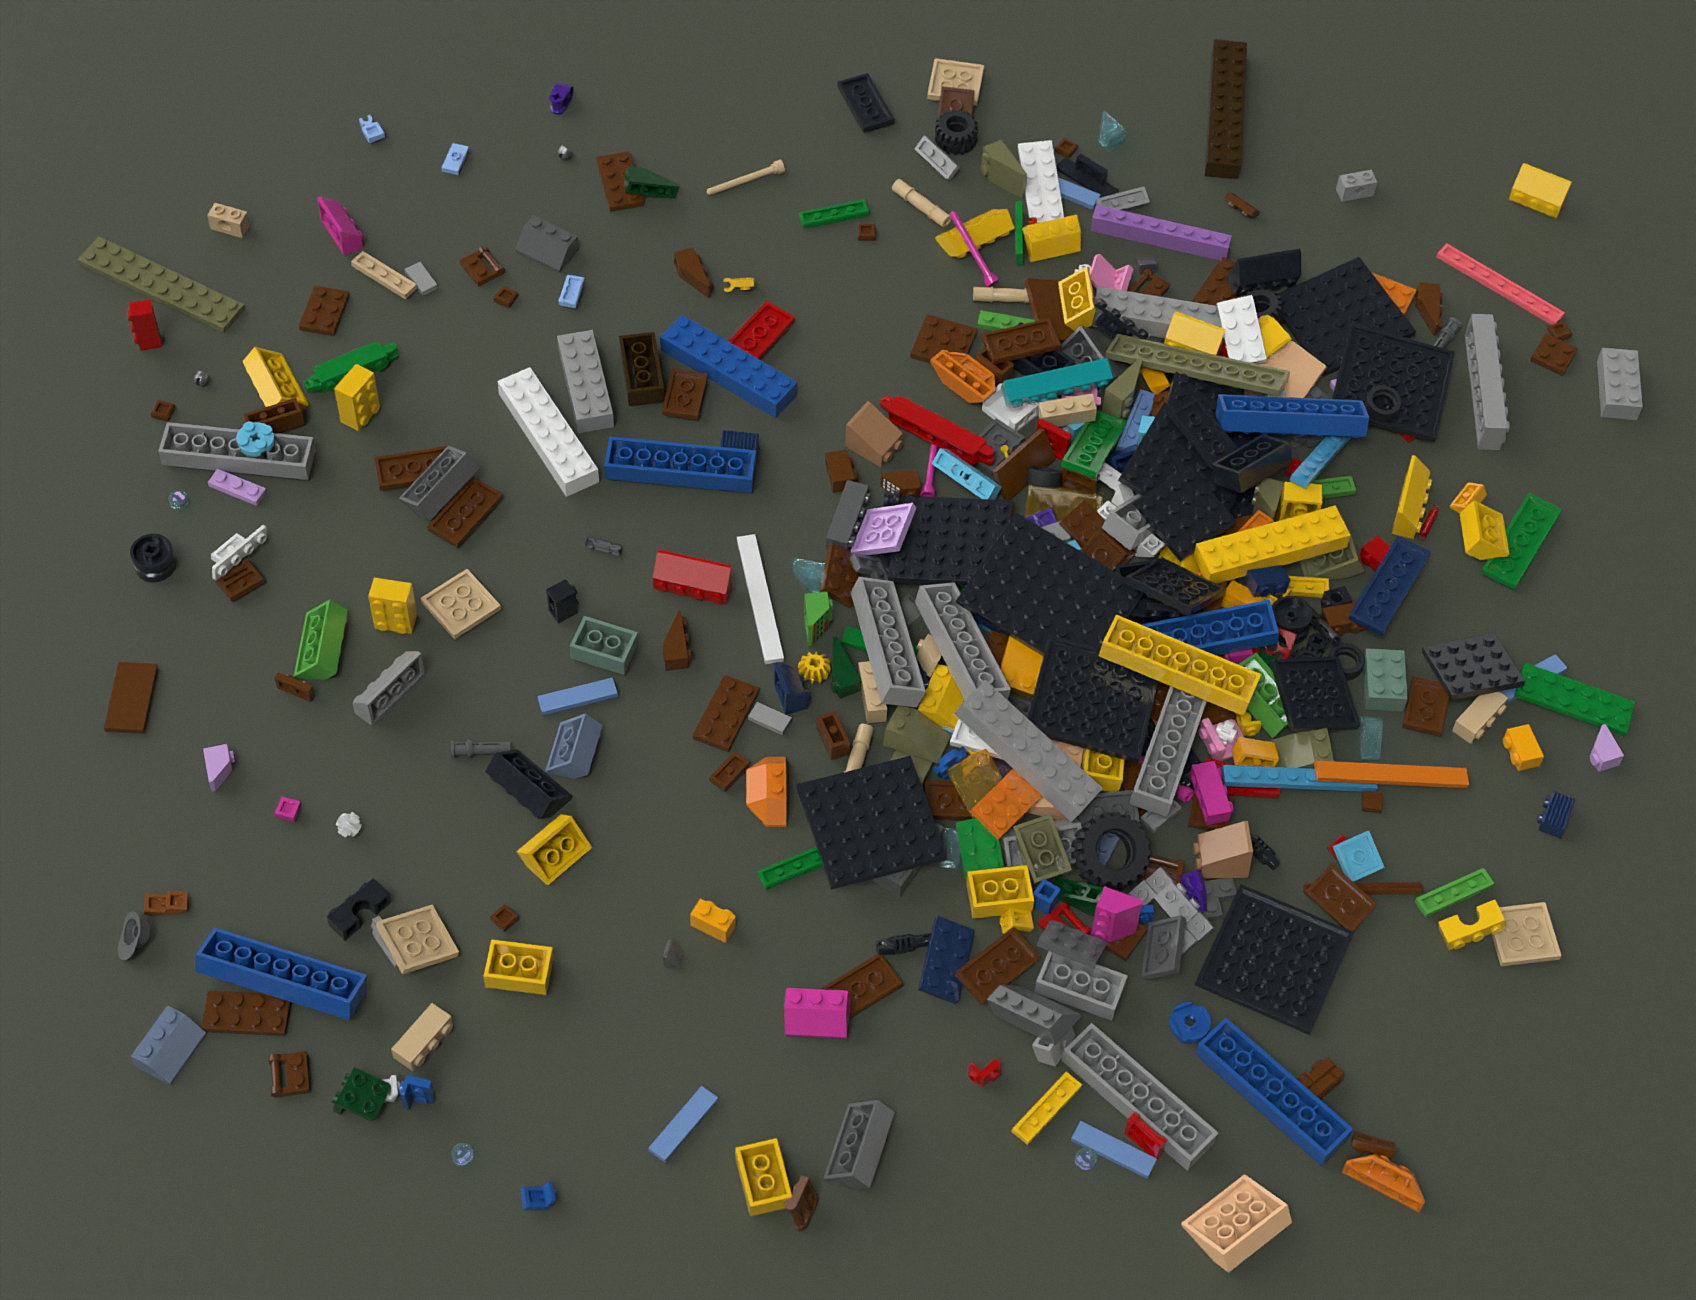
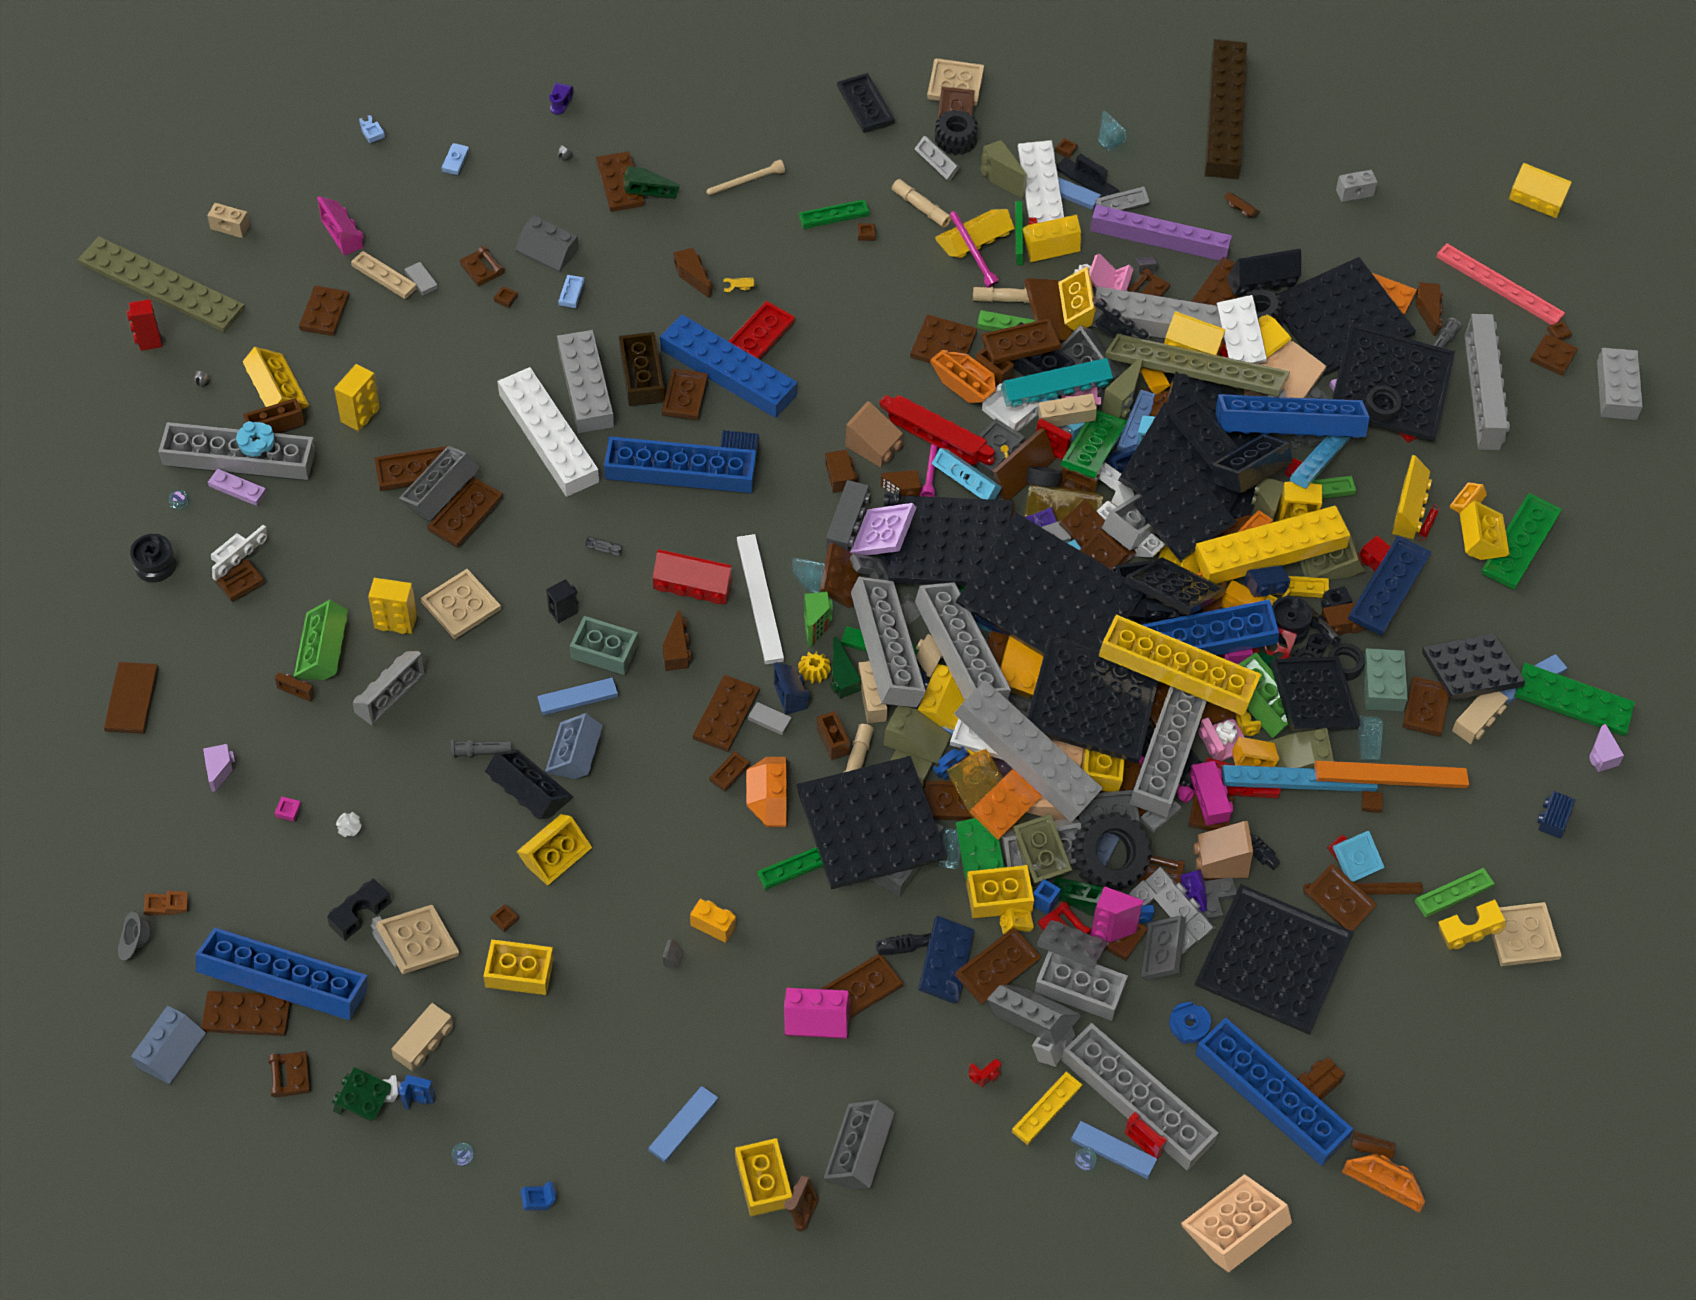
(163, 410): reddish brown tile -> none
(330, 373): green hinge -> none
(1523, 747): light orange brick -> none

